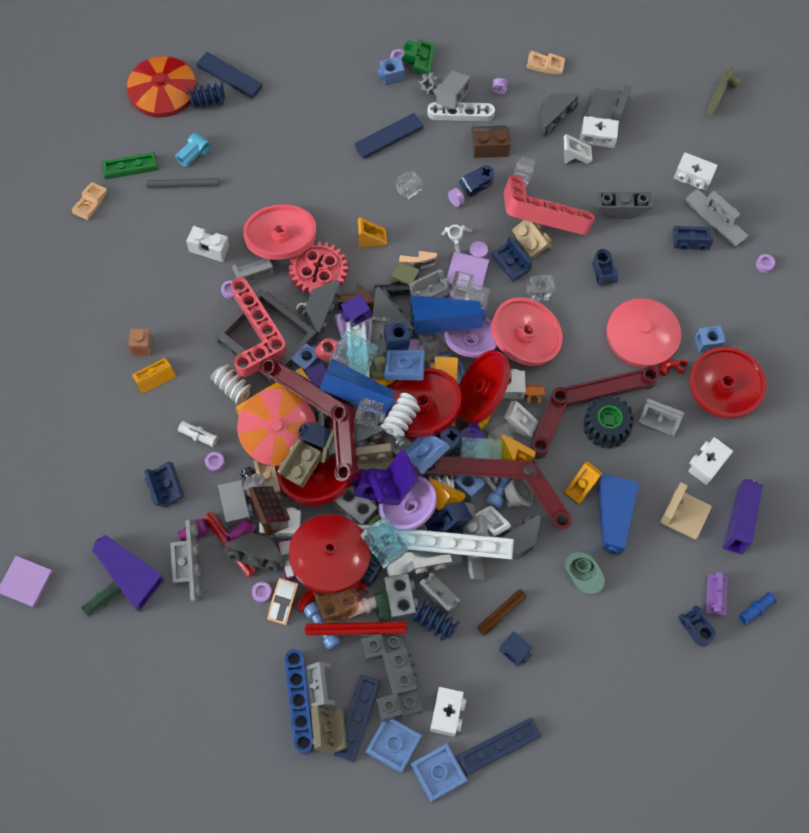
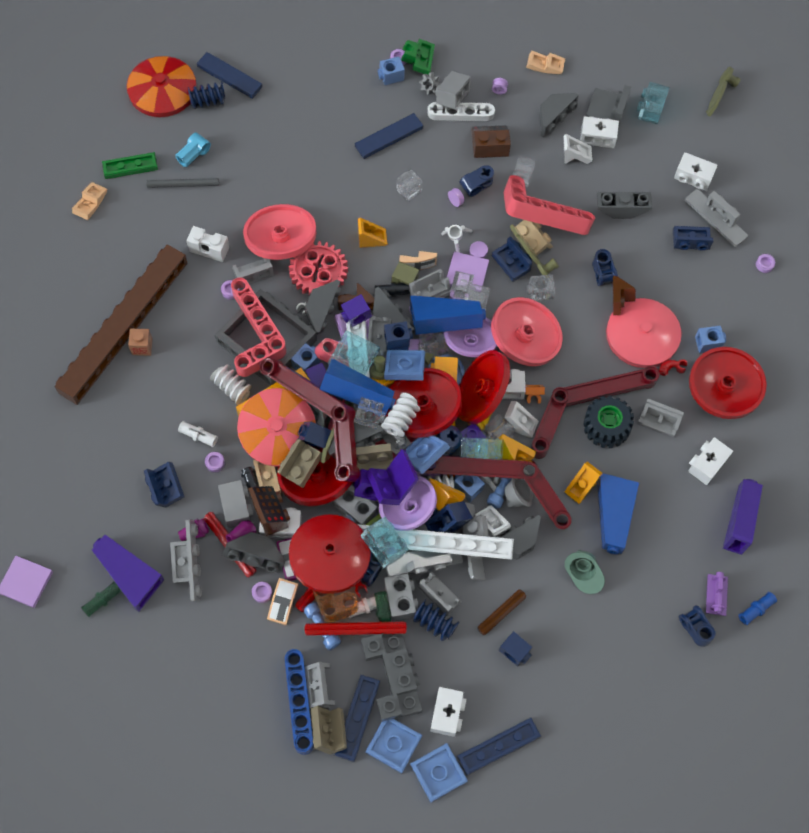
(116, 329): none -> reddish brown brick
(154, 375): light orange slope -> none
(255, 480): light grey gear -> none
(544, 269): none -> olive brick
(622, 293): none -> reddish brown slope
(653, 102): none -> clear light blue brick
(685, 513): tan bracket -> none

